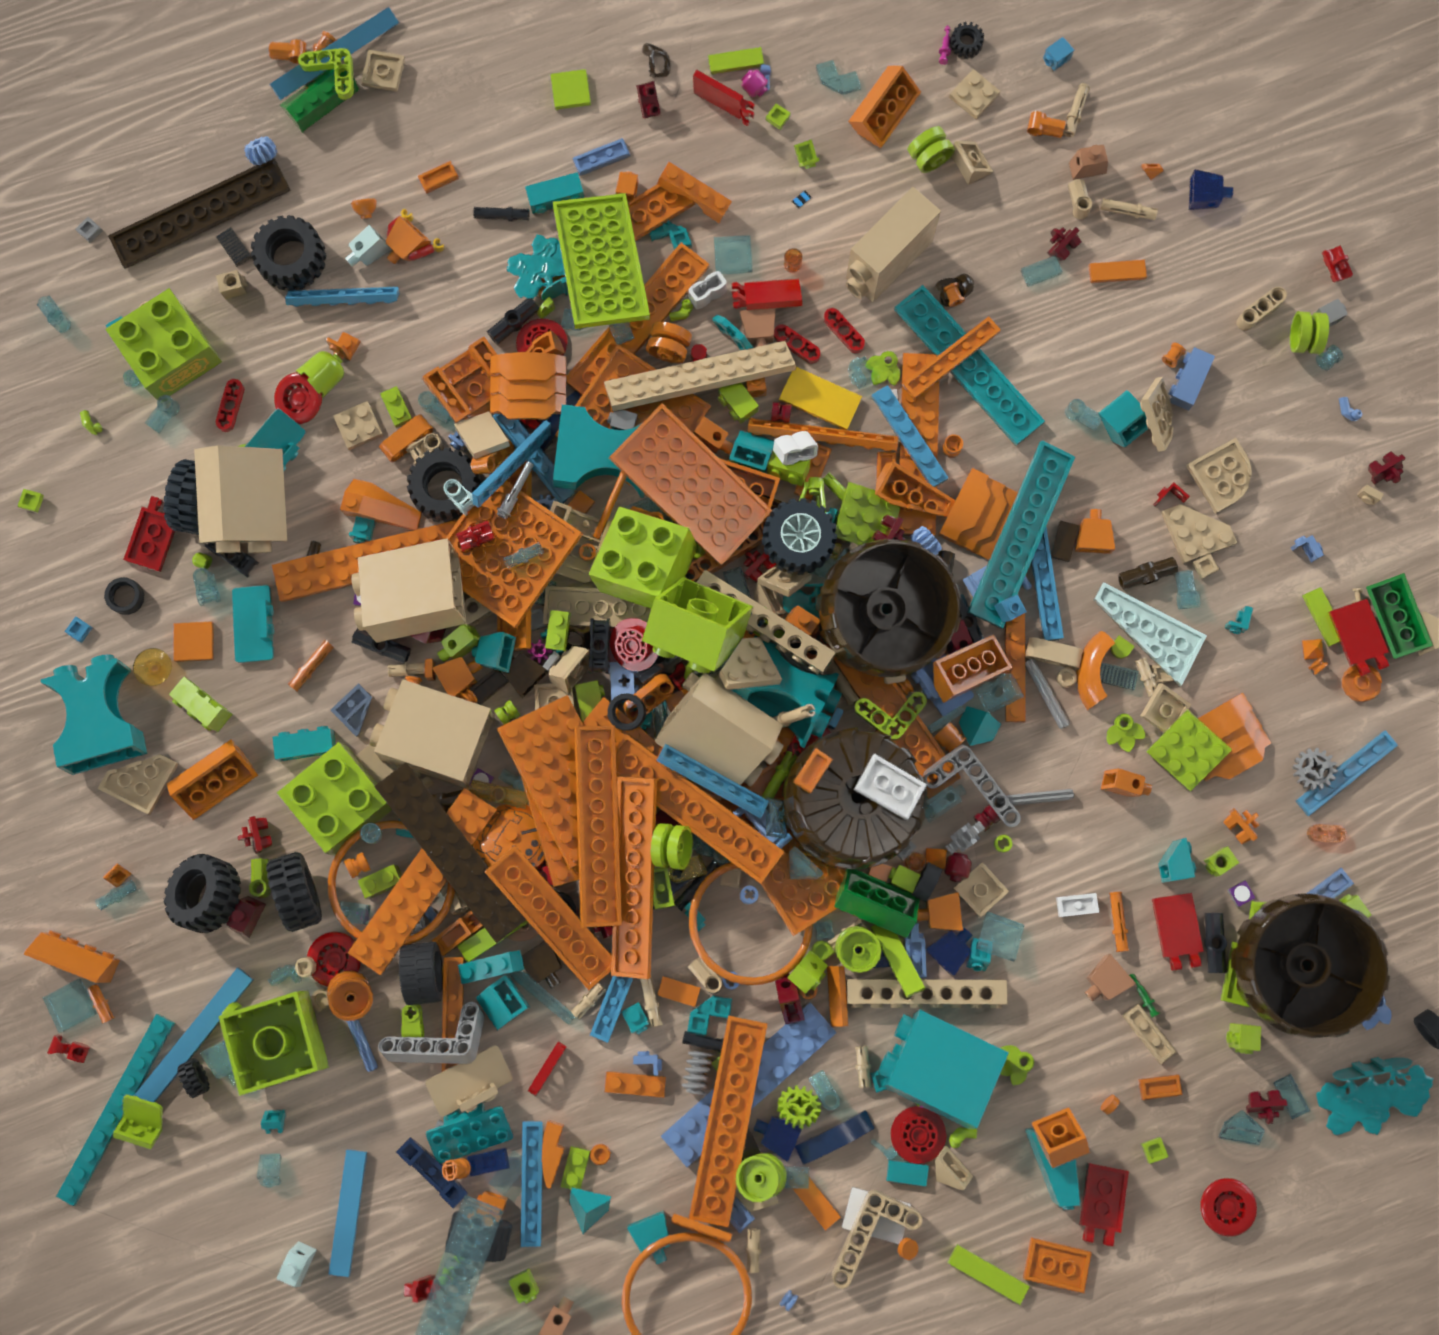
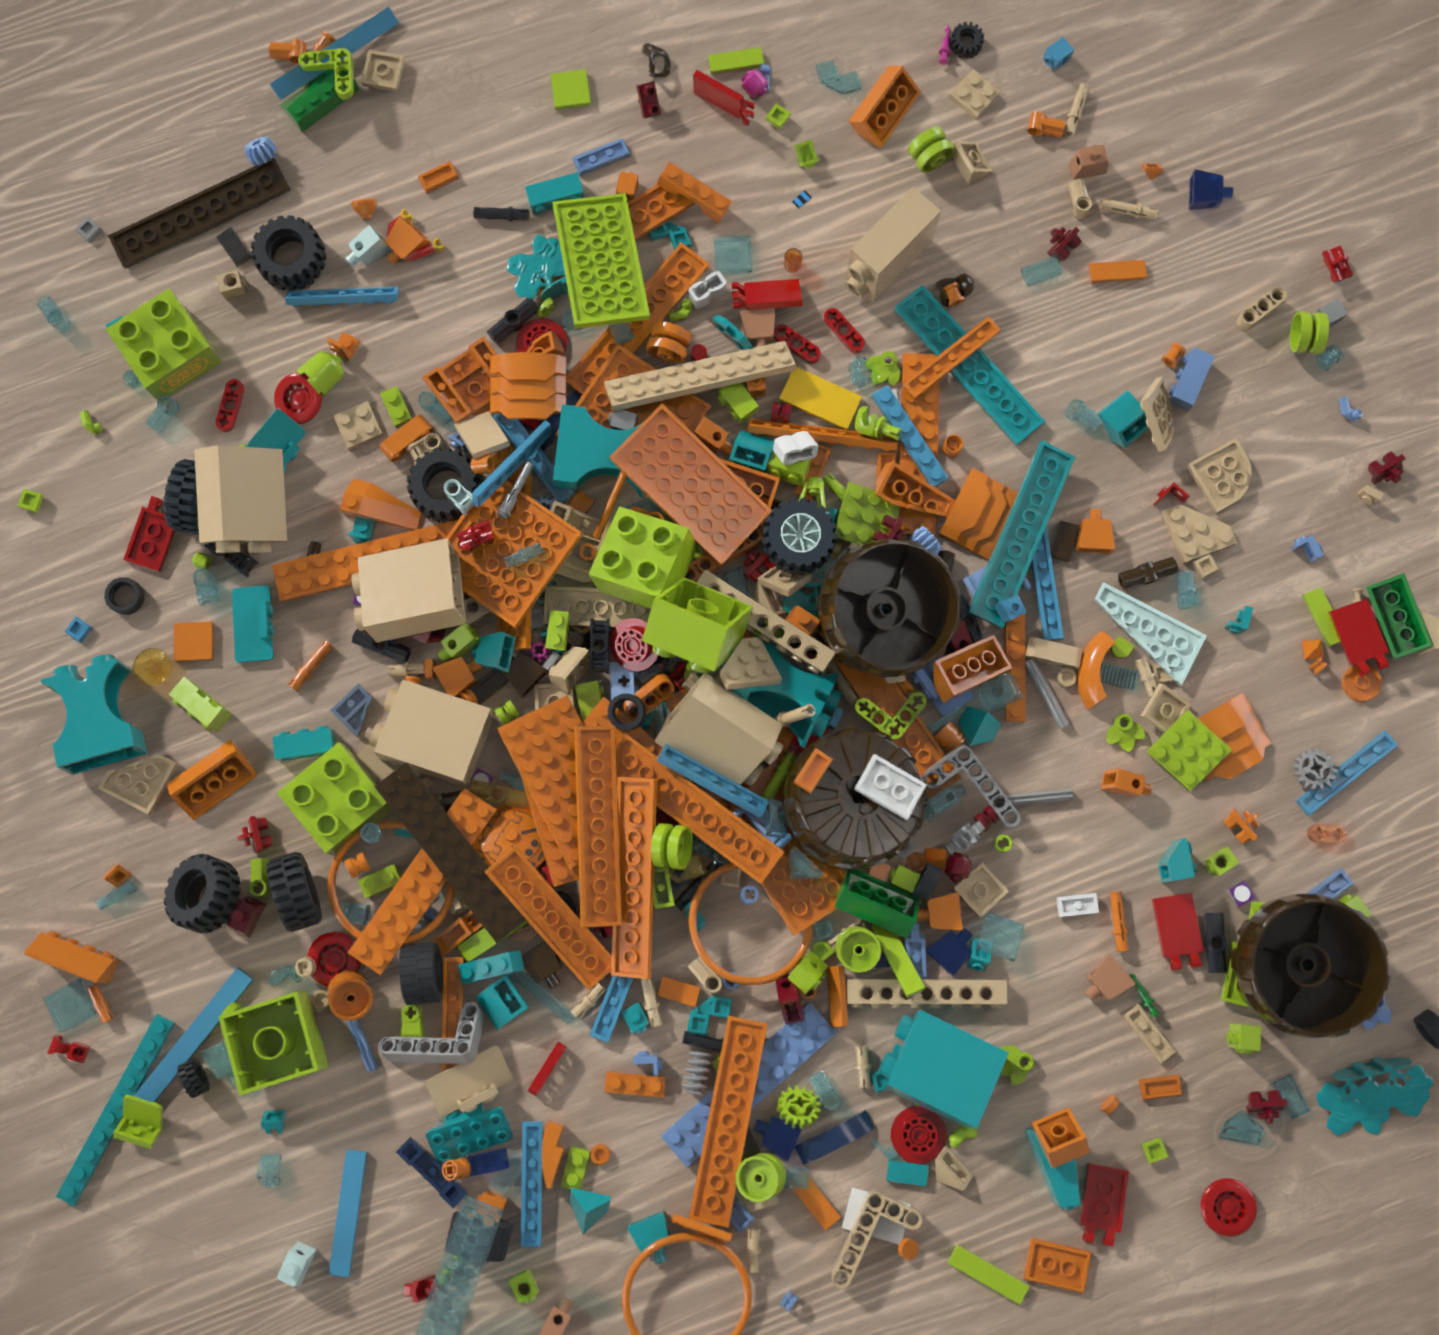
(876, 426): none -> lime piece

